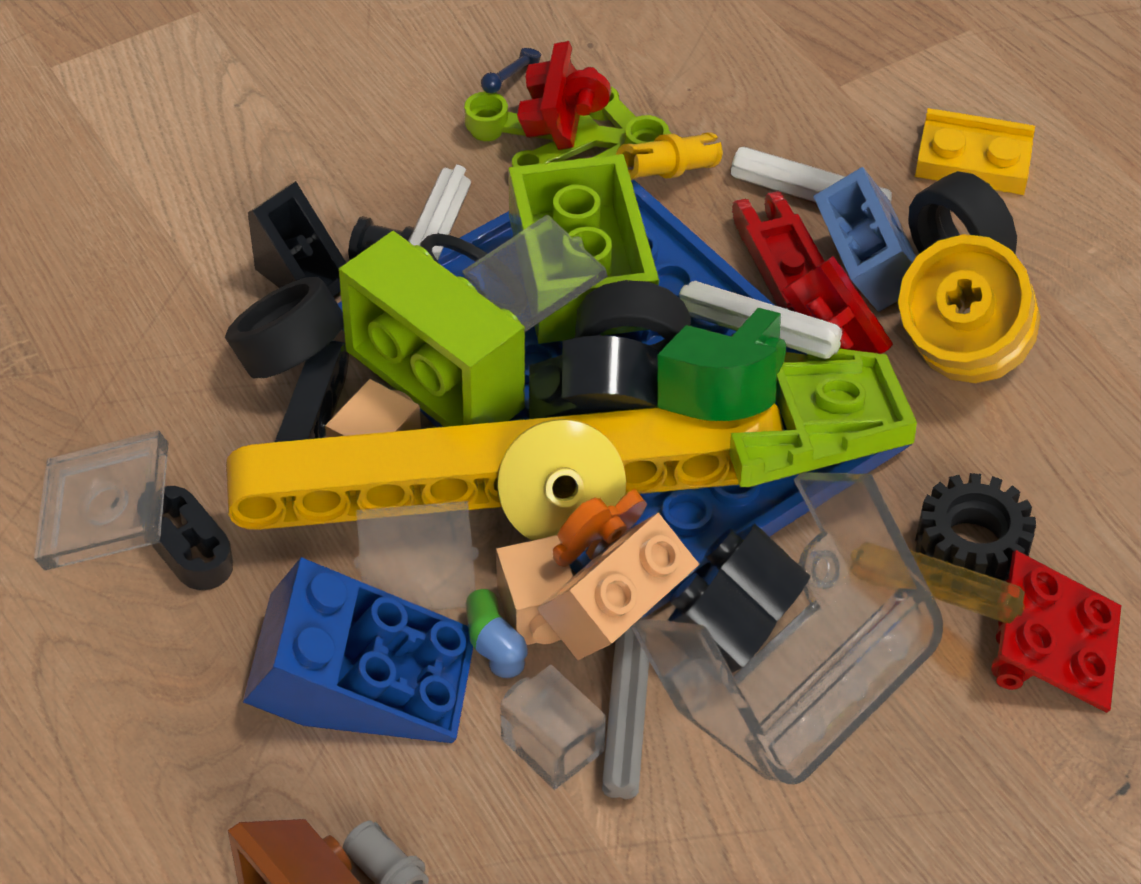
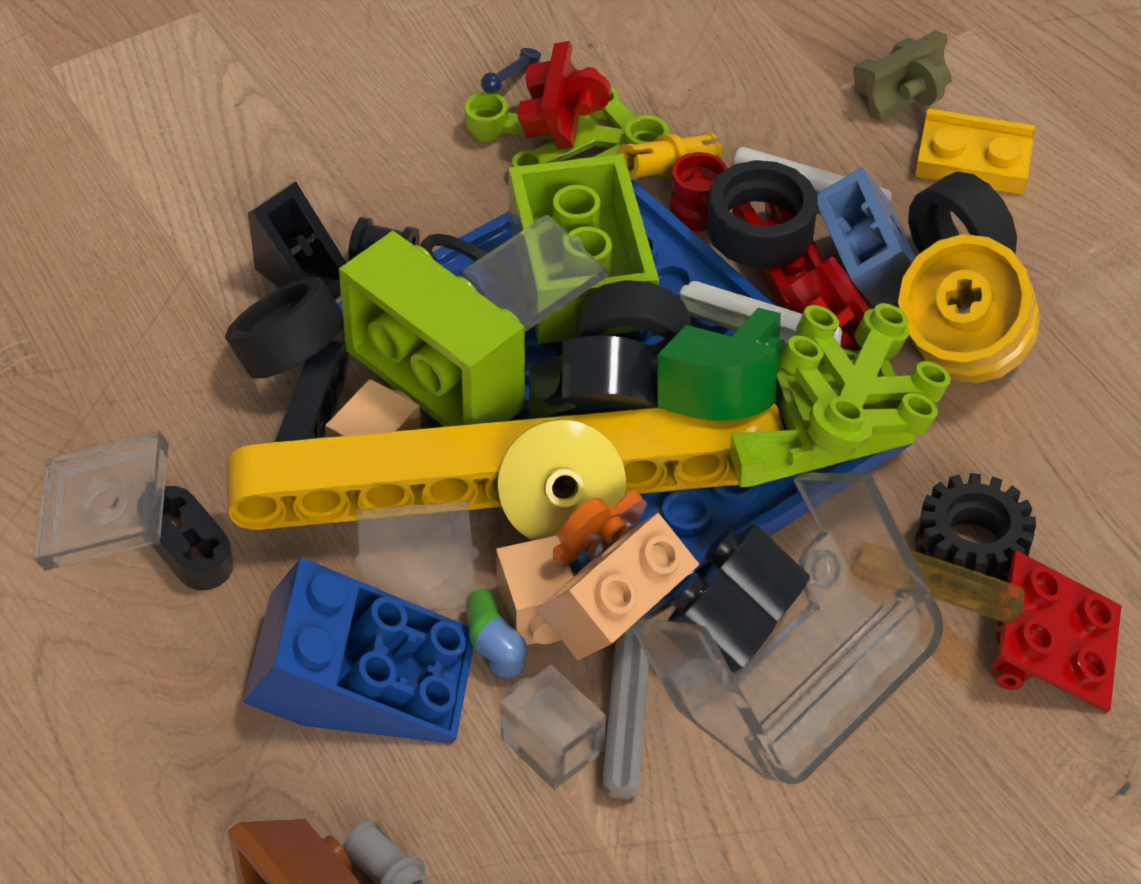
(442, 206): white axle -> none
(691, 185): none -> red wheel
(760, 244): none -> black tyre
(841, 422): none -> lime plant
(907, 75): none -> olive hips

